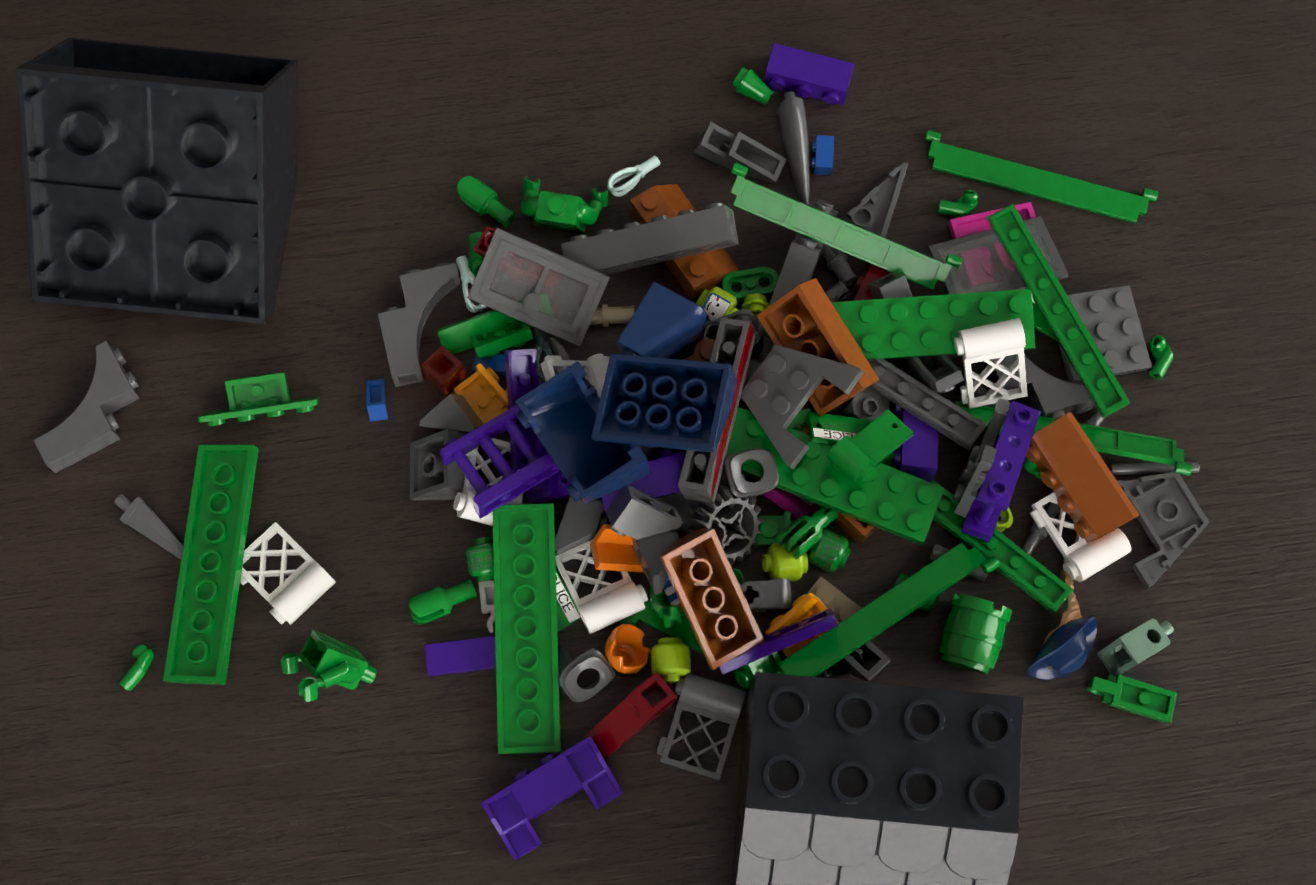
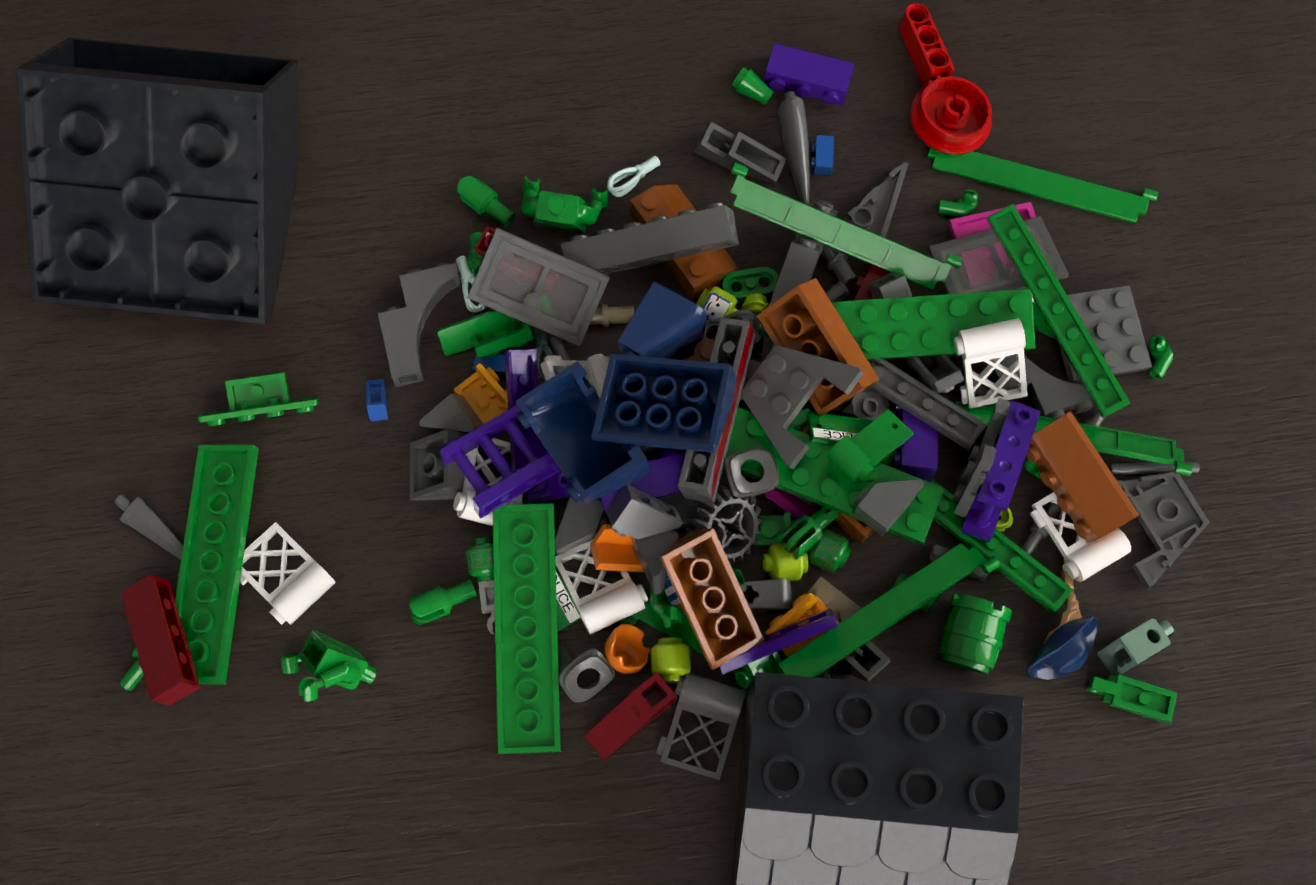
(92, 423): dark grey arch -> none
(160, 640): none -> dark red brick
(443, 370): clear red brick -> none
(461, 656): dark purple tile -> none
(547, 787): dark purple bracket -> none
(886, 503): none -> dark grey slope
(942, 96): none -> red beam

